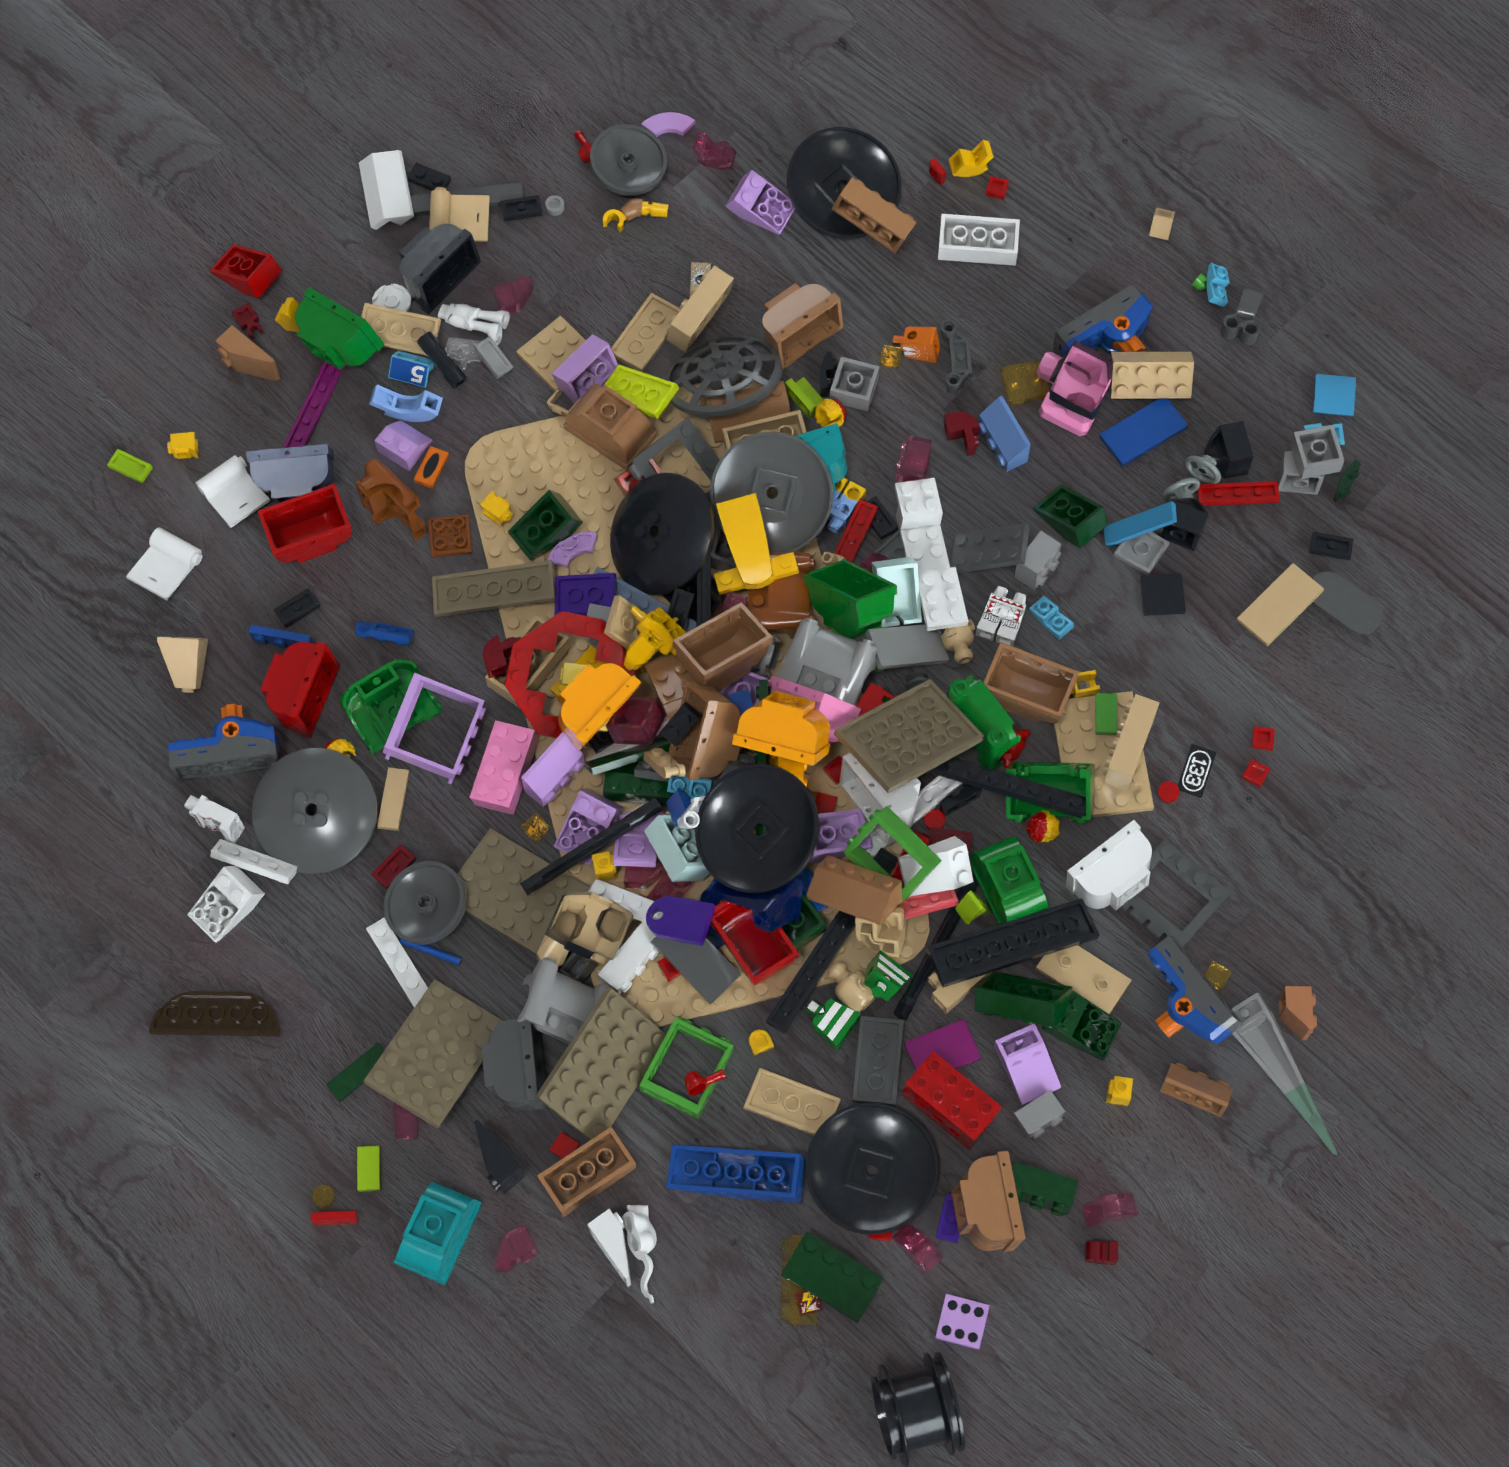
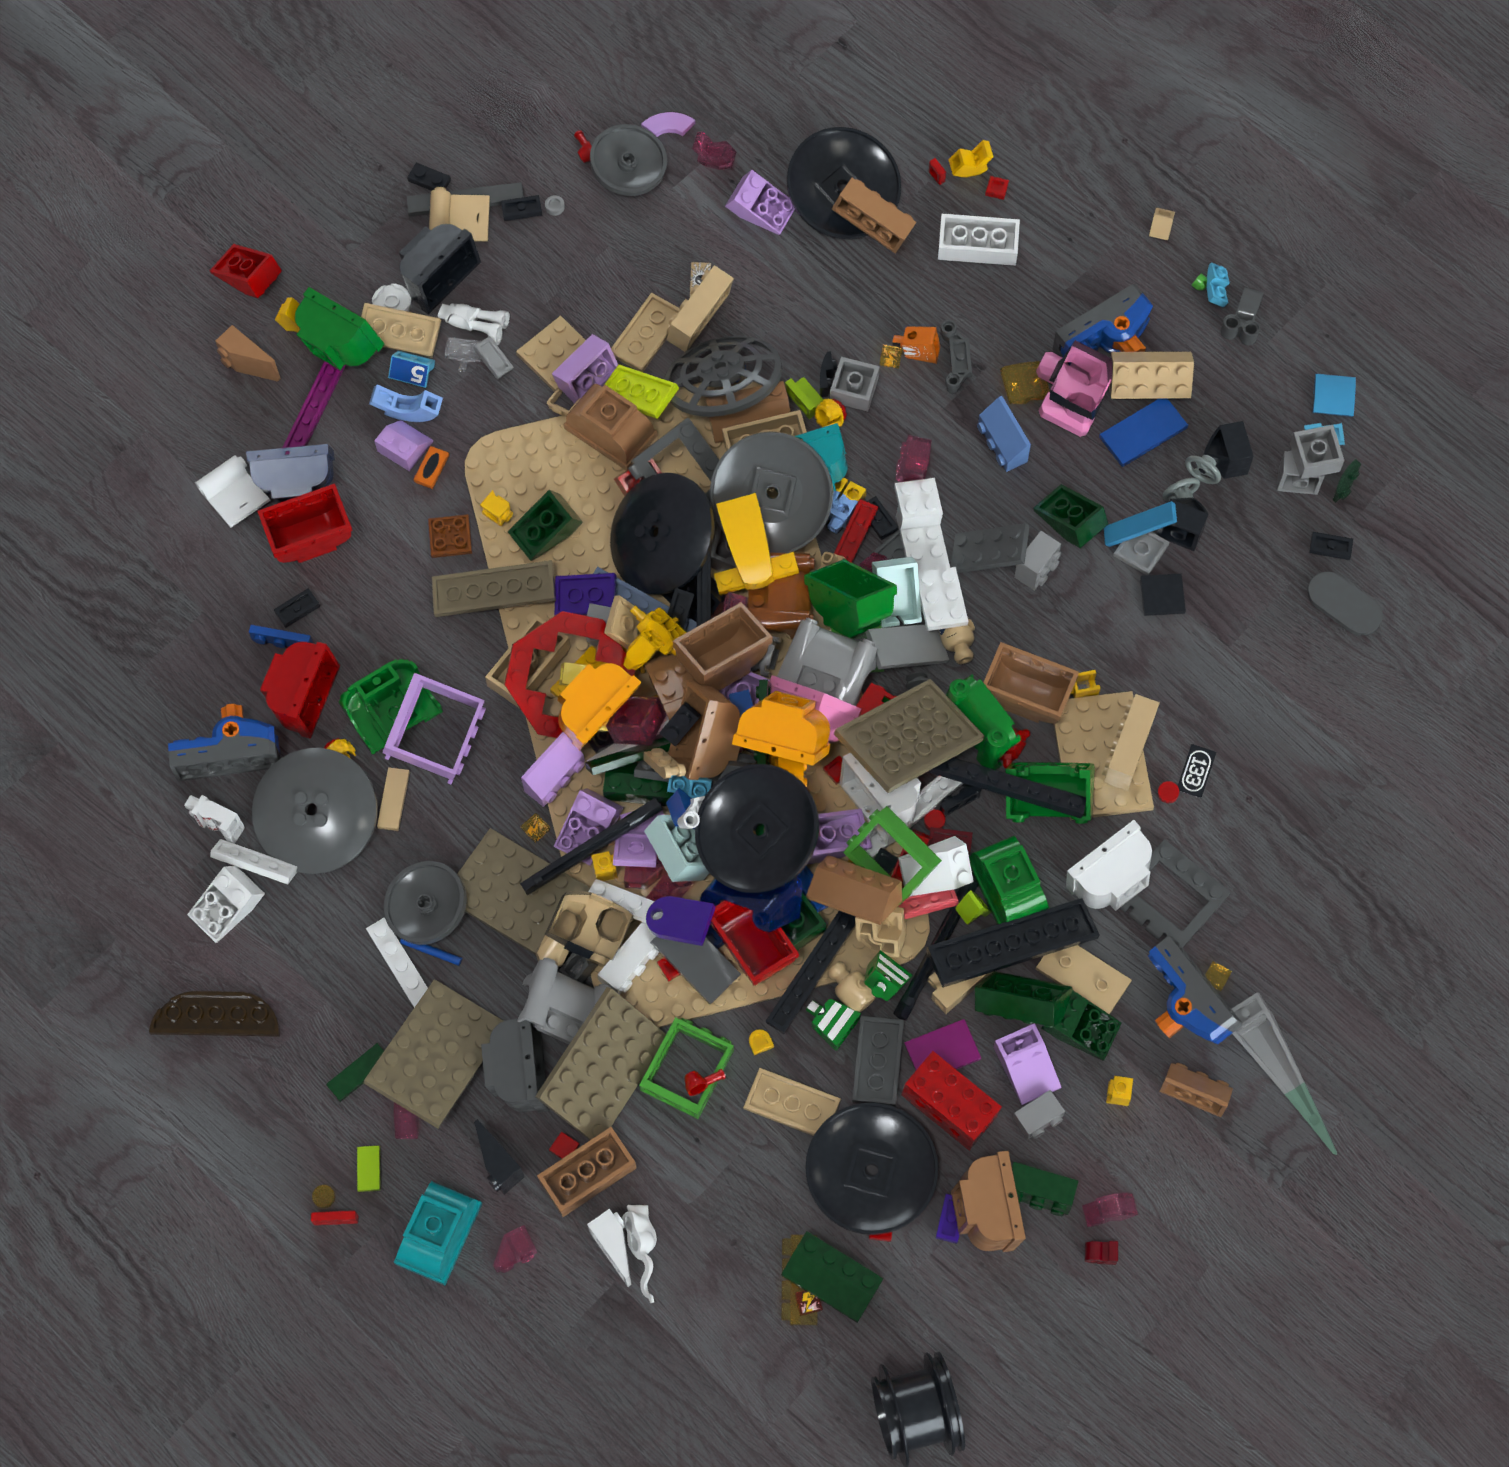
(130, 466): lime tile -> none
(165, 562): white door -> none
(183, 445): yellow window -> none
(184, 660): tan slope -> none
(247, 319): dark red plate -> none
(384, 632): blue hinge -> none
(386, 188): white slope -> none
(389, 498): dark orange piece -> none
(393, 865): dark red plate -> none
(450, 370): black axle -> none
(495, 654): dark red brick -> none
(502, 766): bright pink brick -> none
(514, 294): clear pink slope -> none
(571, 547): lavender tile -> none
(633, 209): yellow piece -> none
(737, 1173): blue slope -> none
(800, 319): medium nougat container -> none
(825, 803): red tile -> none
(917, 1247): clear pink slope -> none
(962, 1321): lavender tile -> none
(965, 426): dark red brick -> none
(1002, 610): white hips -> none
(1043, 827): piece -> none
(1050, 617): medium azure slope -> none
(1105, 714): bright green tile -> none
(1238, 493): red plate -> none
(1255, 773): red tile -> none
(1262, 738): red tile -> none
(1280, 604): tan tile -> none
(1296, 1010): nougat slope -> none

